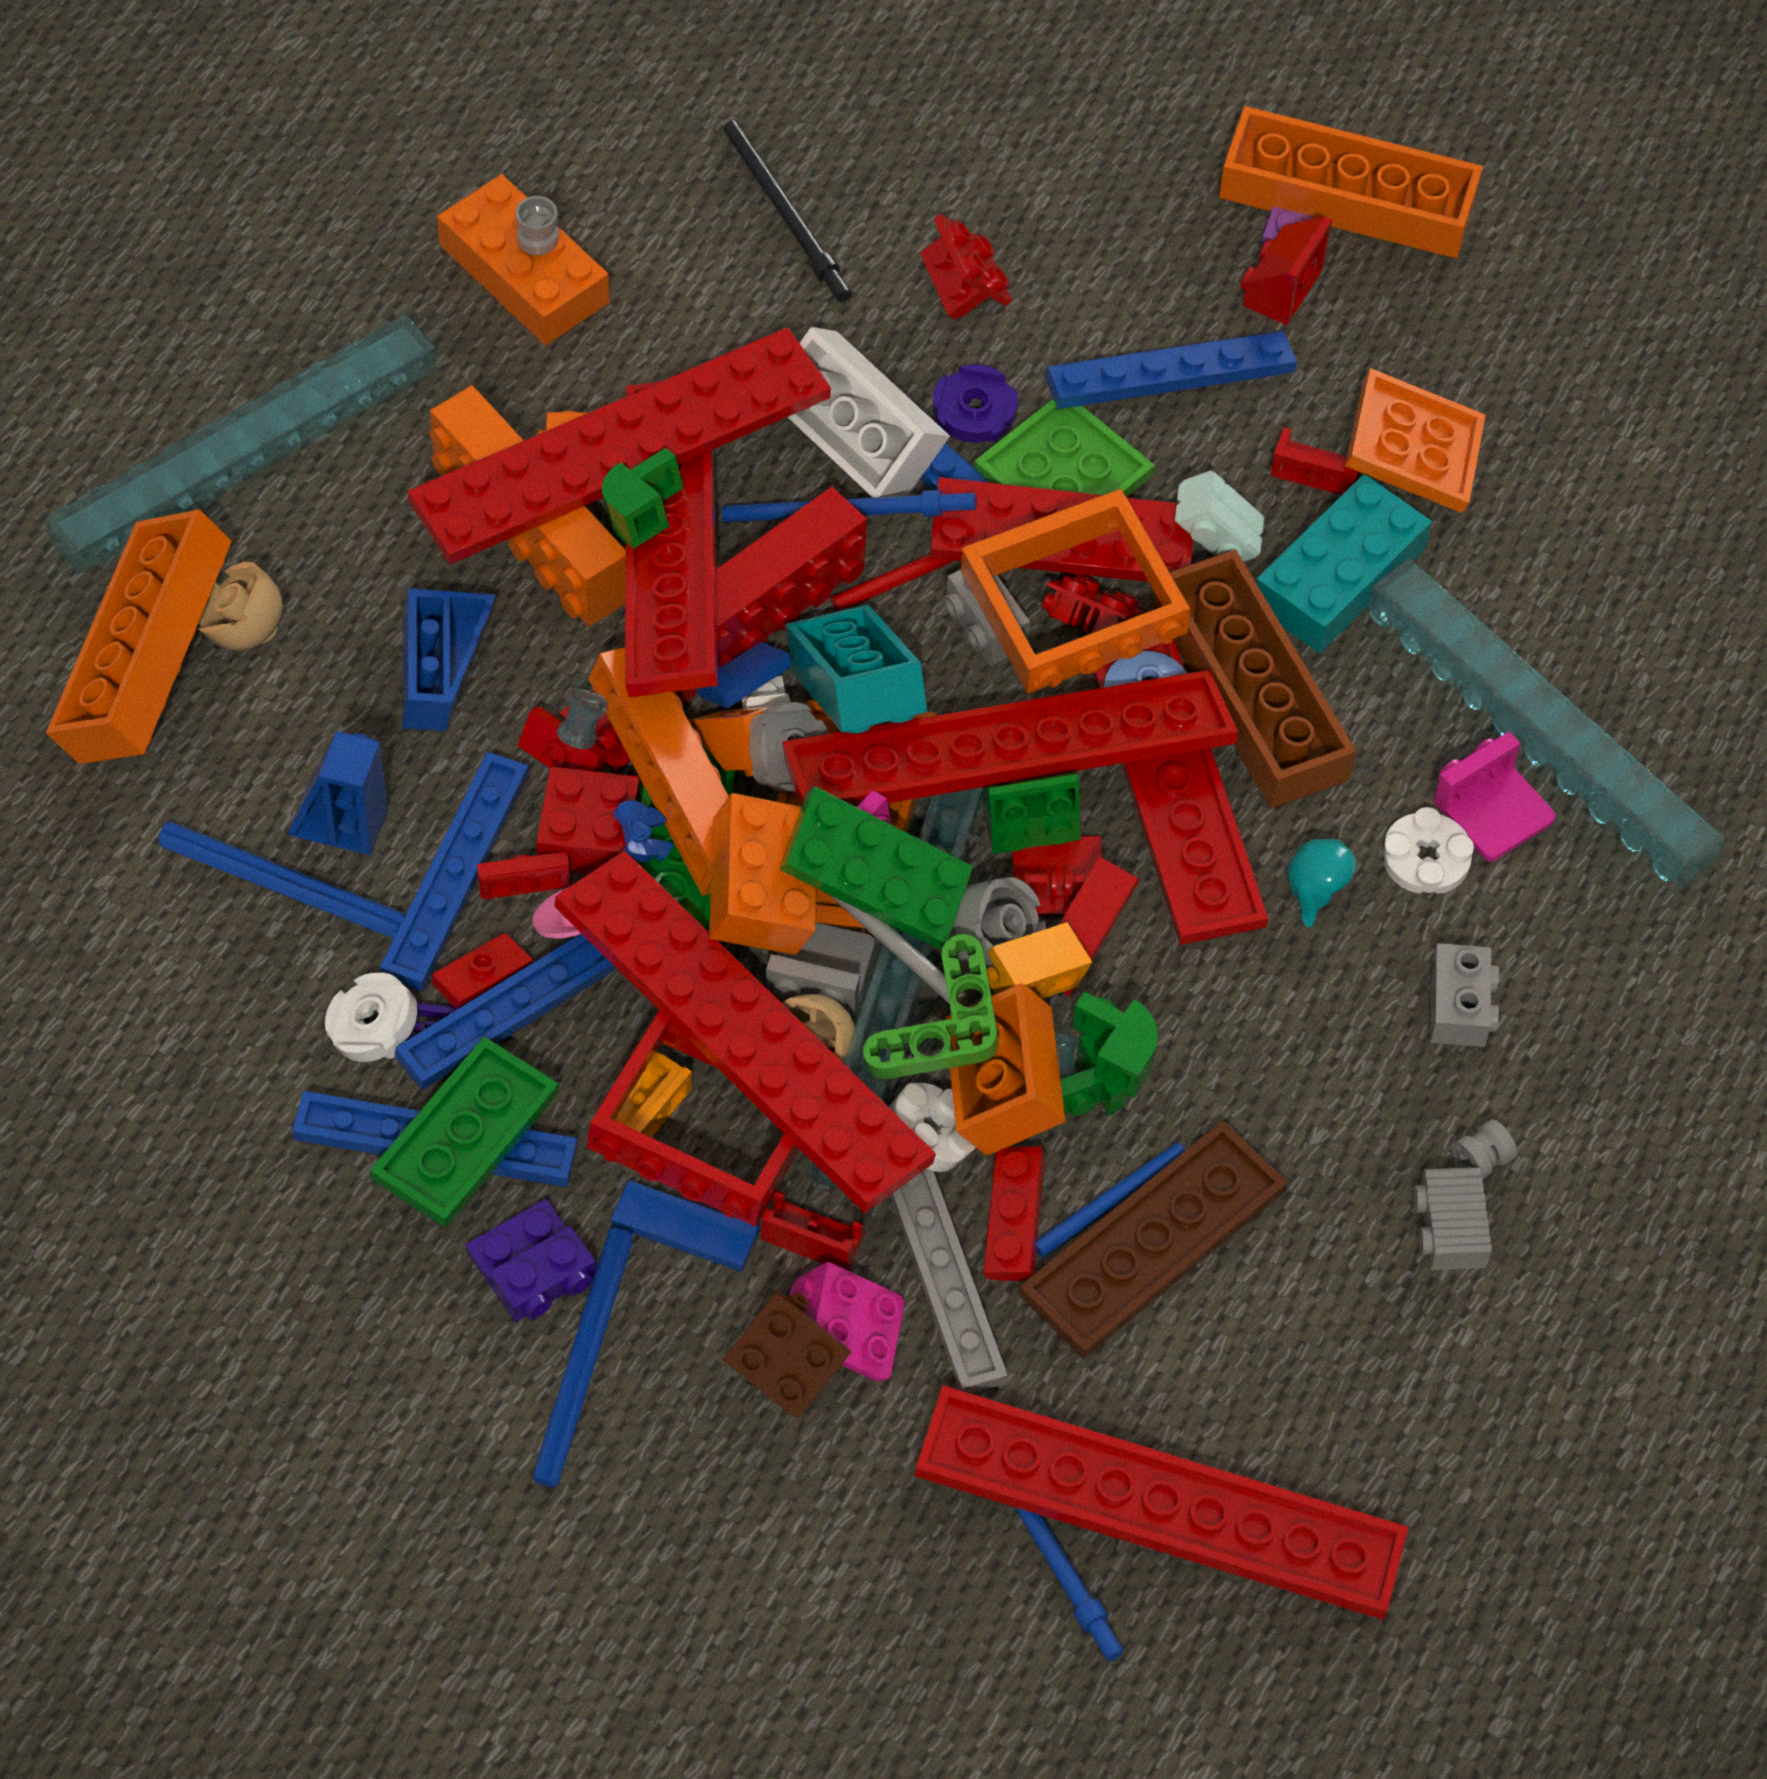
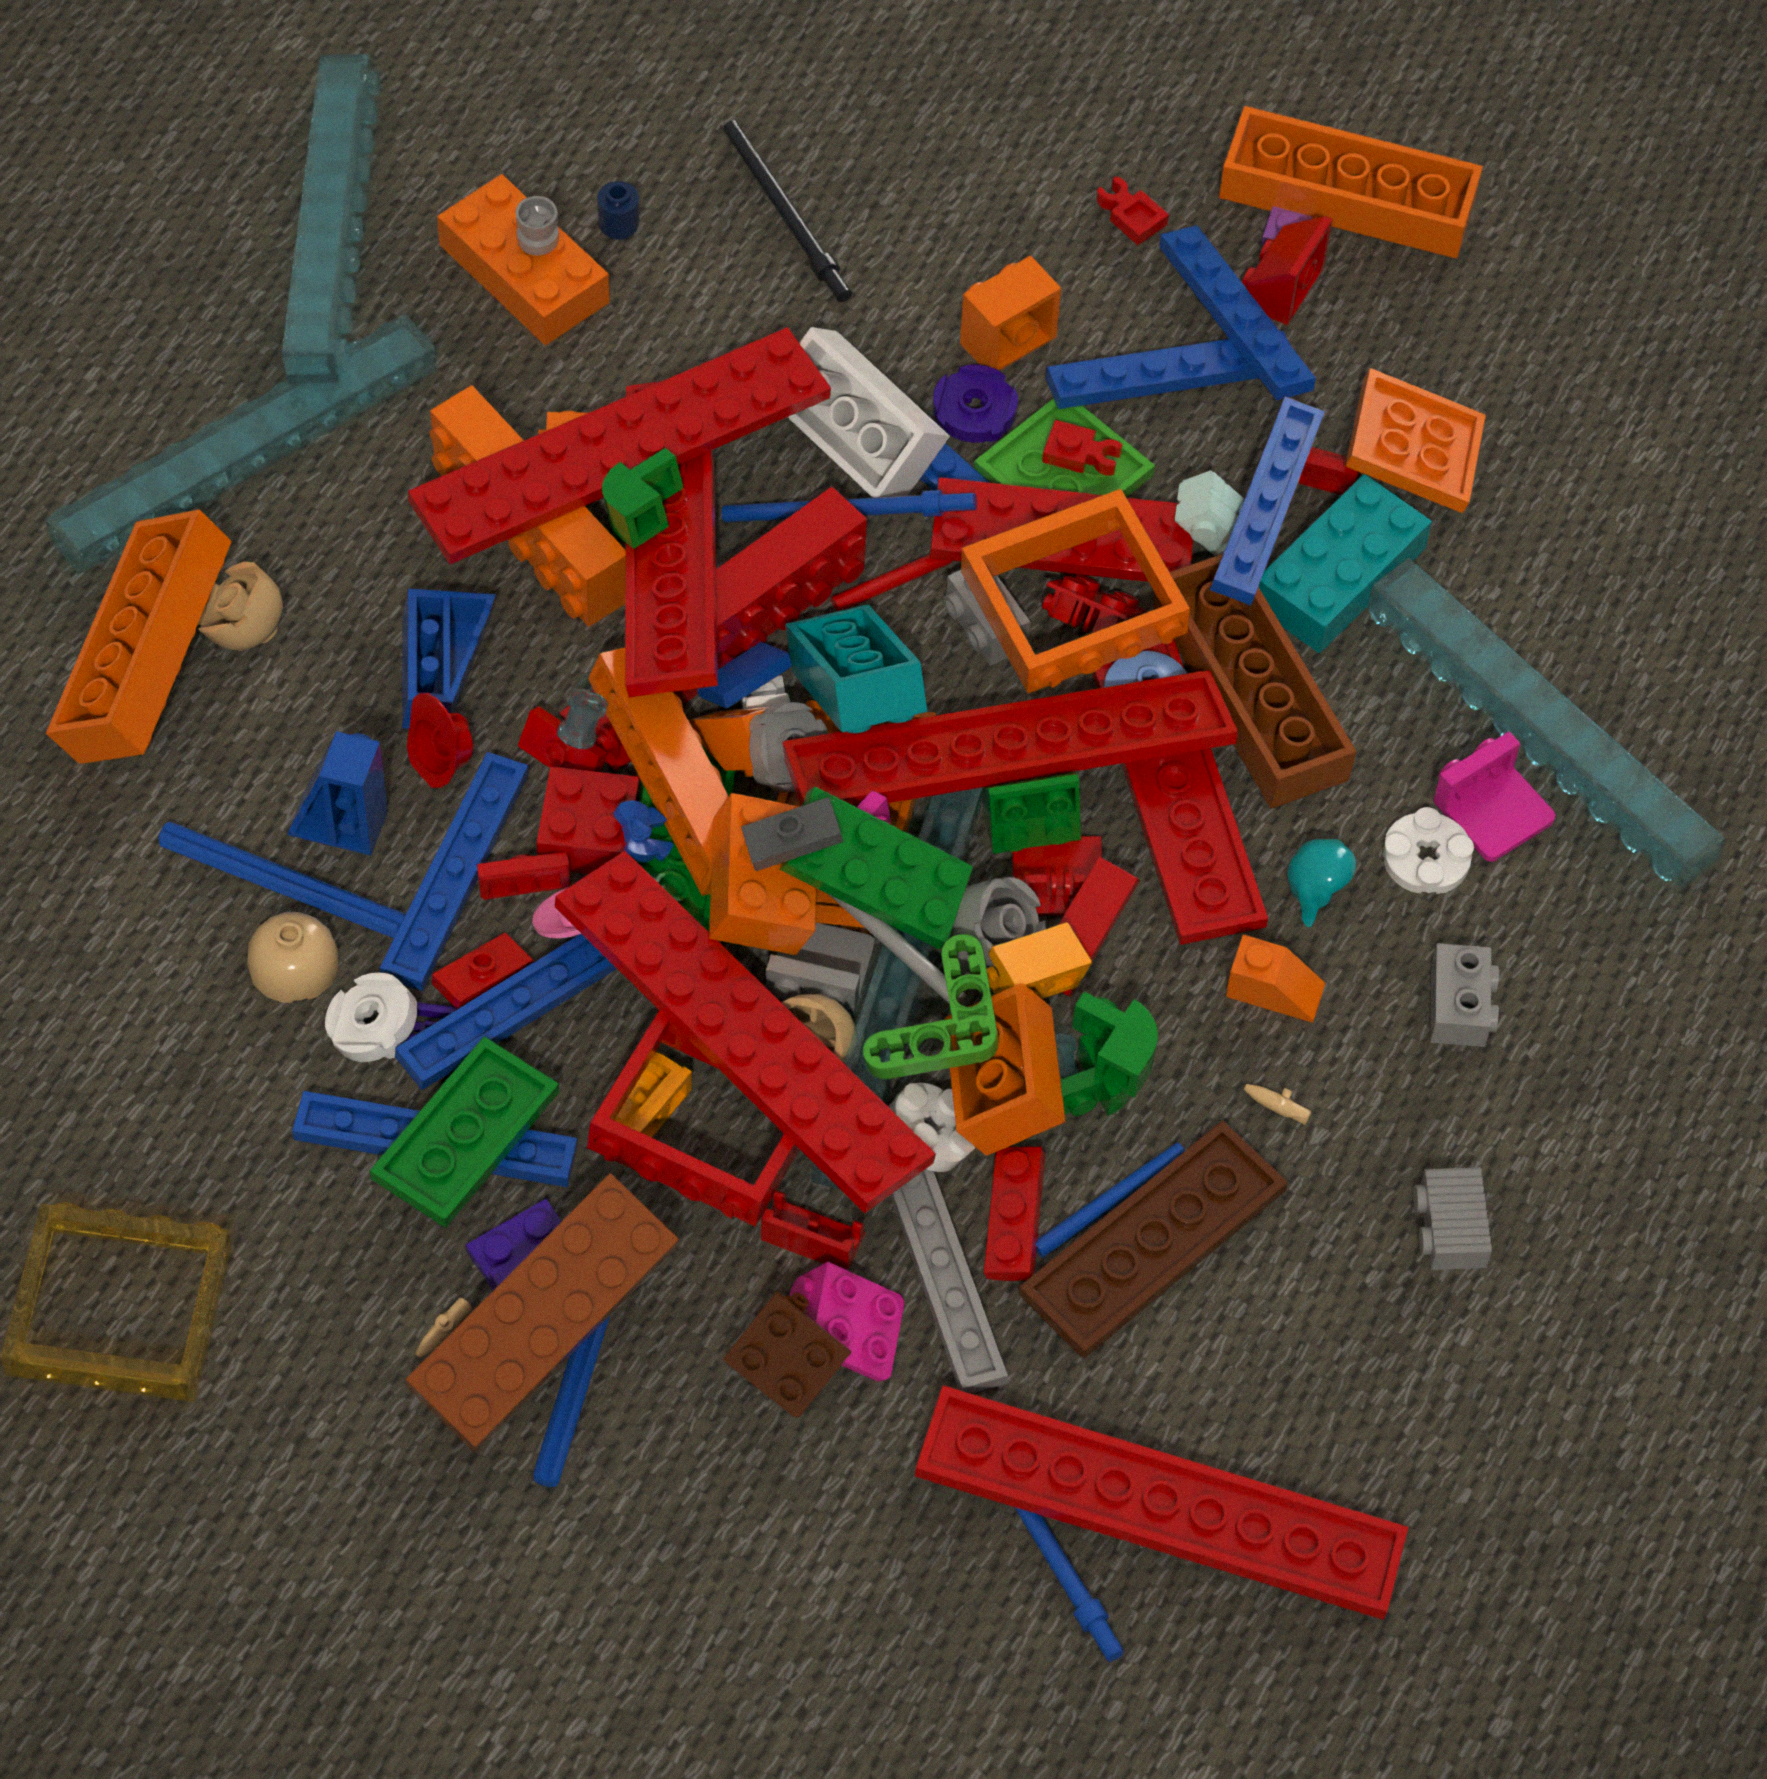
(106, 1370): none -> clear yellow window
(292, 957): none -> tan cylinder
(330, 220): none -> clear light blue brick
(437, 740): none -> red piece
(444, 1326): none -> tan helmet
(541, 1312): none -> dark orange brick
(618, 210): none -> dark blue brick
(685, 1226): blue tile -> none
(792, 834): none -> dark grey plate
(963, 268): red bracket -> none
(1010, 314): none -> orange brick
(1075, 446): none -> red plate
(1133, 215): none -> red plate
(1237, 313): none -> blue plate
(1267, 501): none -> blue plate
(1274, 980): none -> orange slope
(1279, 1102): none -> tan helmet
(1486, 1149): light grey wheel -> none

